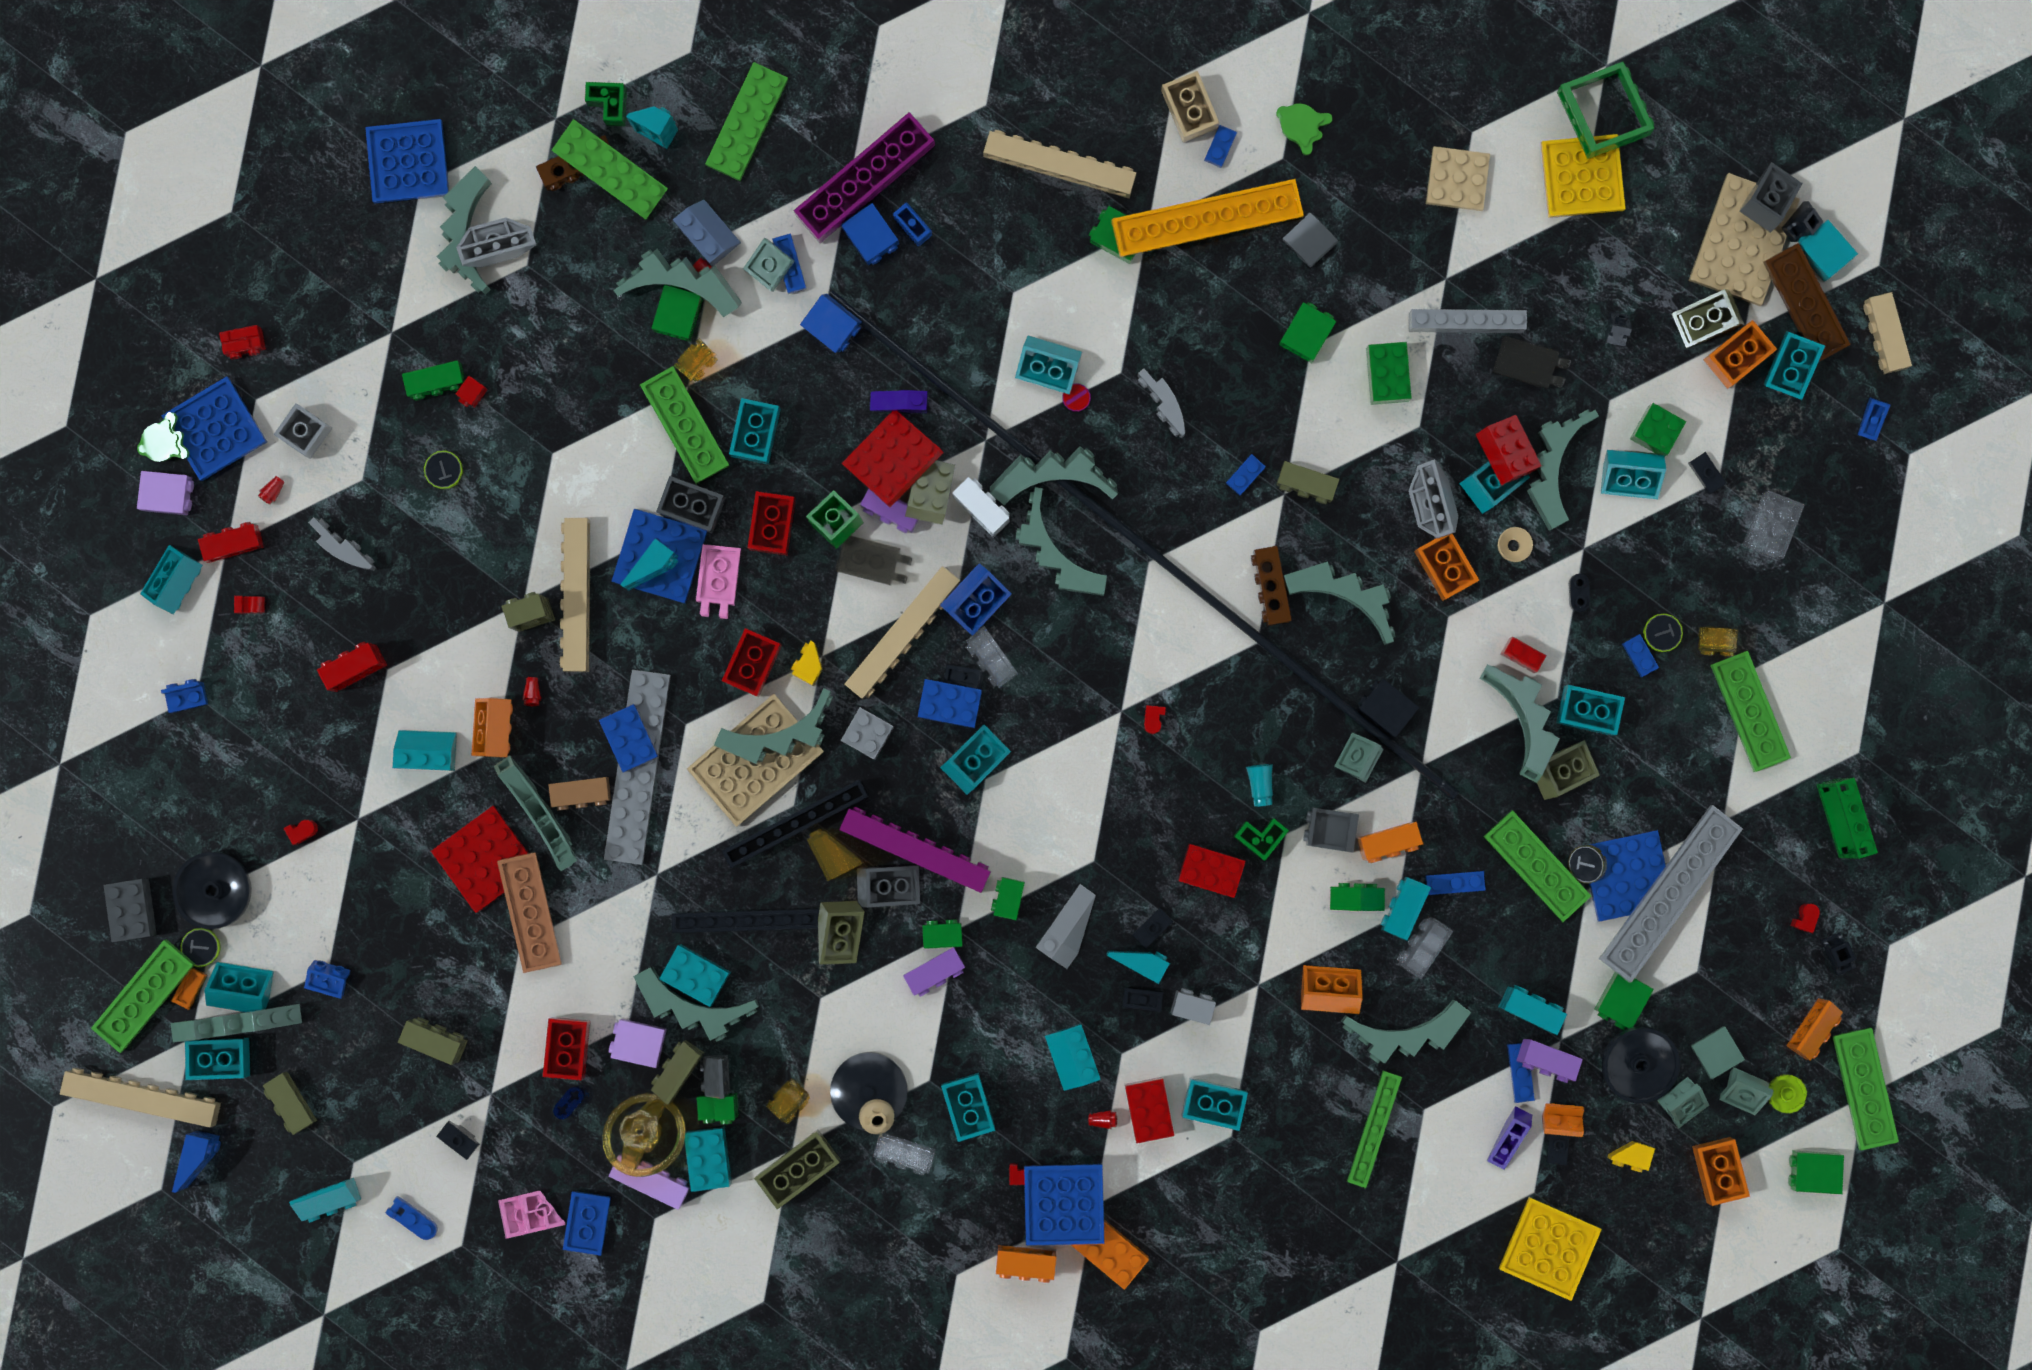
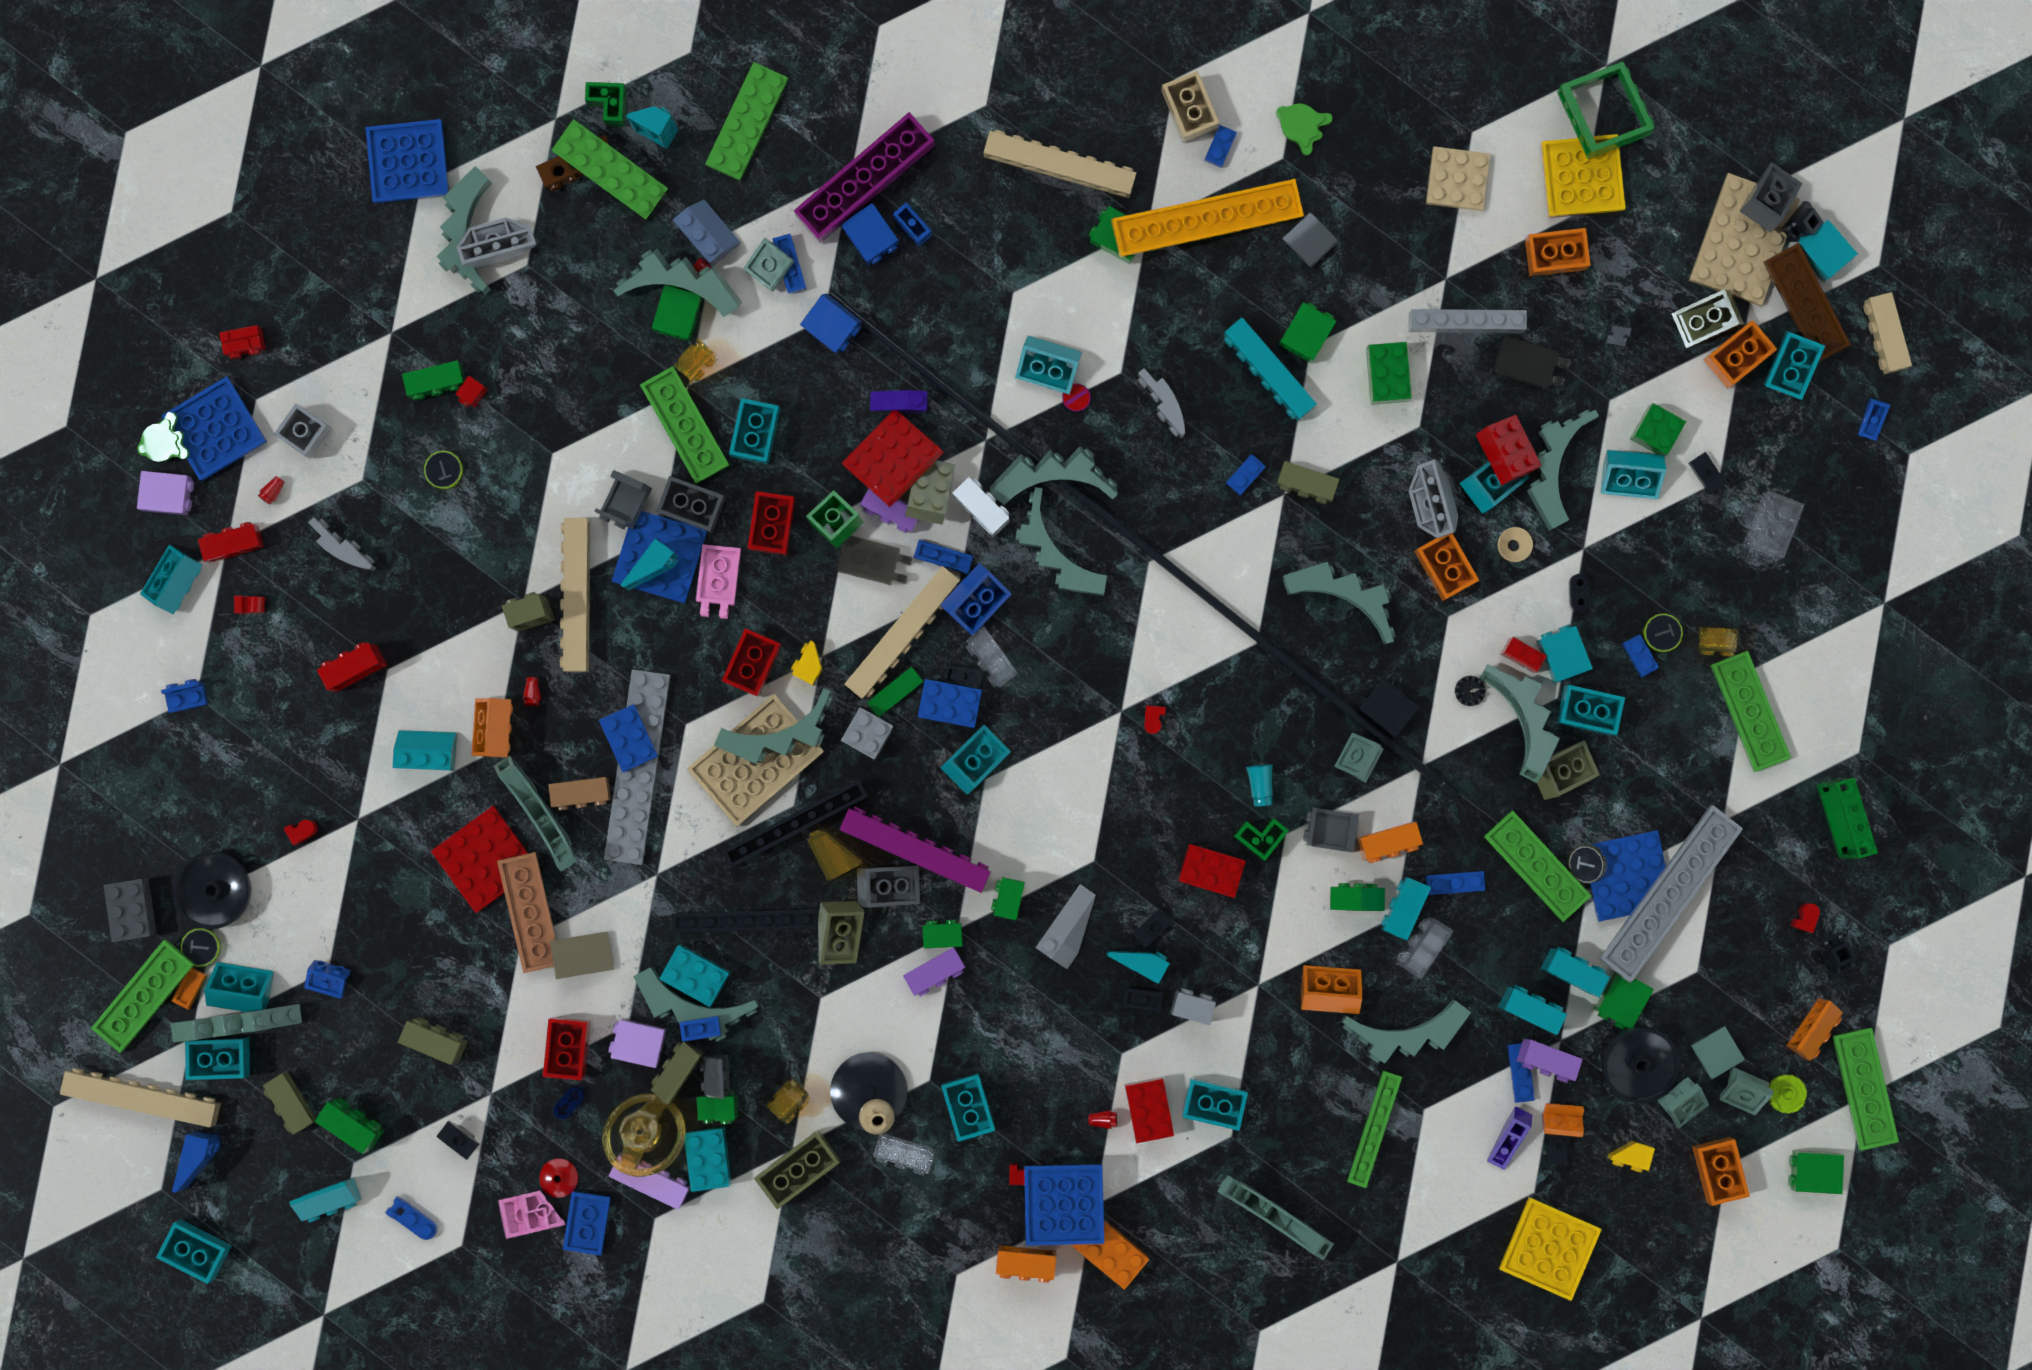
(193, 1251): none -> teal brick
(349, 1125): none -> green brick
(568, 1175): none -> red dish
(581, 955): none -> dark tan tile
(624, 501): none -> dark grey panel
(700, 1028): none -> blue plate
(895, 692): none -> green tile
(943, 557): none -> blue tile
(1072, 1057): teal slope -> none
(1269, 369): none -> teal brick
(1271, 556): reddish brown brick -> none
(1276, 1216): none -> sand green arch
(1466, 699): none -> black gear
(1557, 252): none -> orange brick
(1564, 653): none -> teal brick
(1575, 971): none -> teal brick

